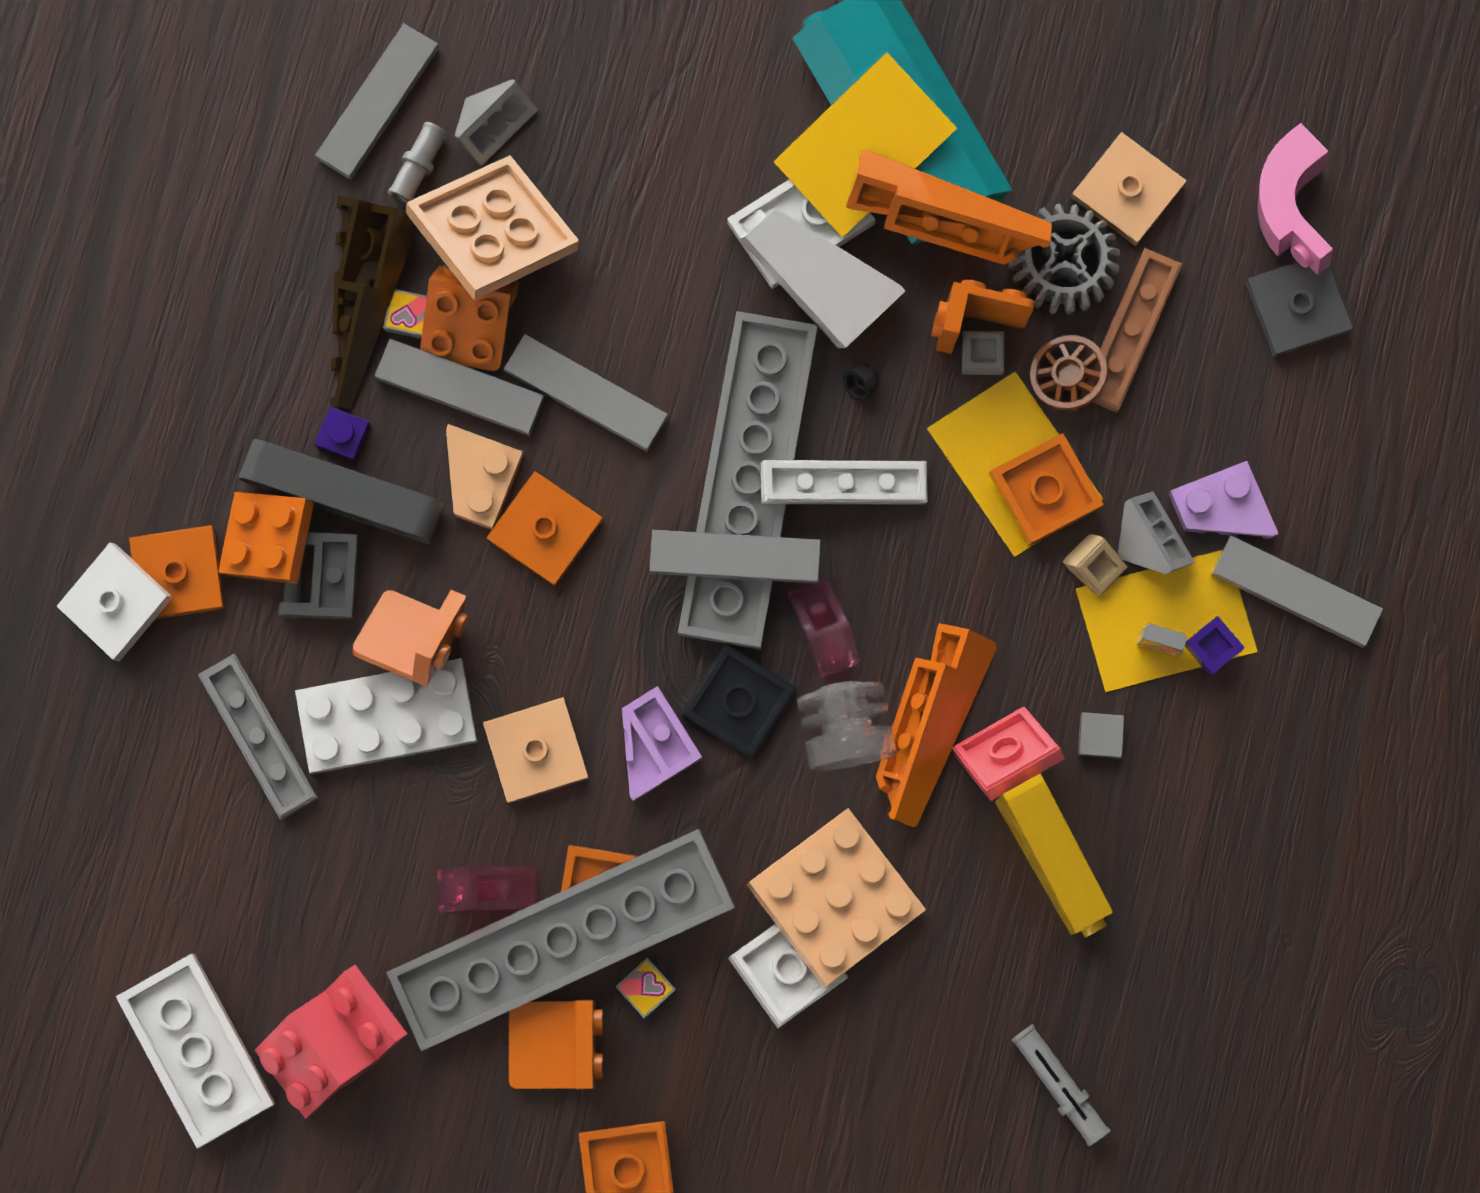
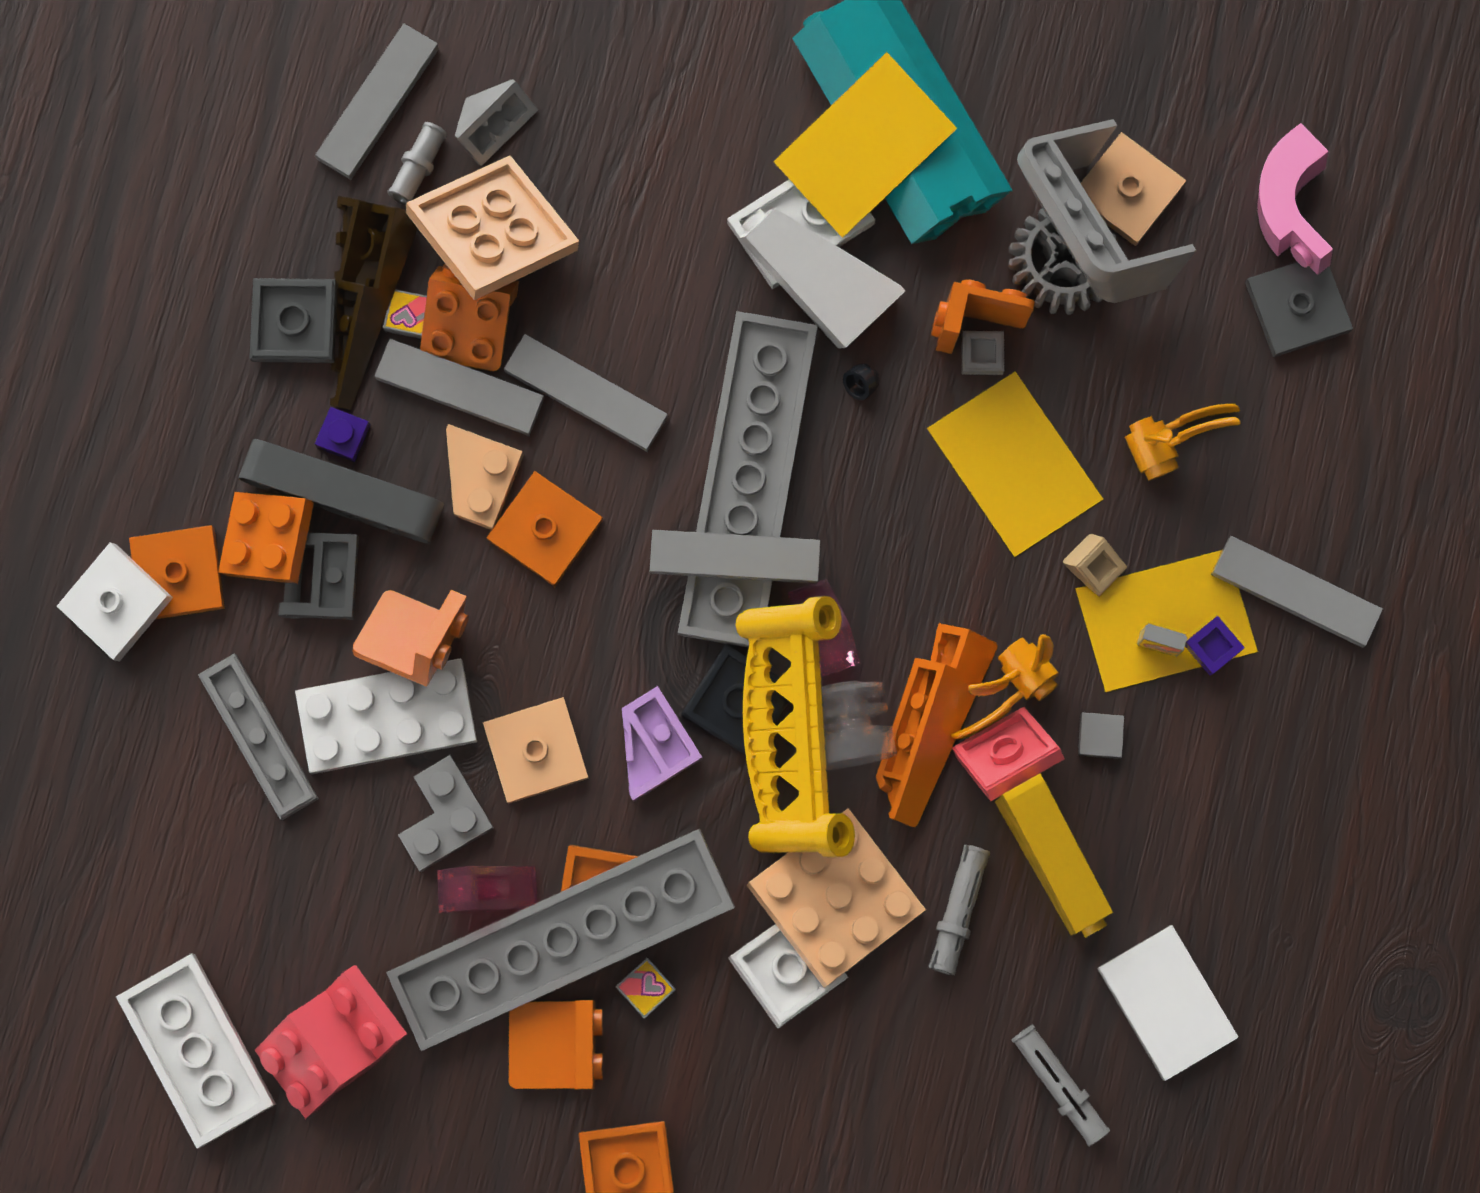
(293, 320): none -> dark grey plate
(456, 816): none -> light grey plate
(795, 635): none -> yellow piece
(843, 482): white tile -> none
(943, 211): orange wedge -> none
(956, 919): none -> light grey pin
(1027, 669): none -> light orange plant
(1046, 489): orange plate -> none
(1049, 168): none -> light grey windscreen
(1069, 373): dark orange wheel -> none
(1134, 325): nougat tile -> none
(1150, 537): light grey slope -> none
(1153, 441): none -> light orange plant
(1167, 1003): none -> white tile
(1224, 504): lavender wing -> none

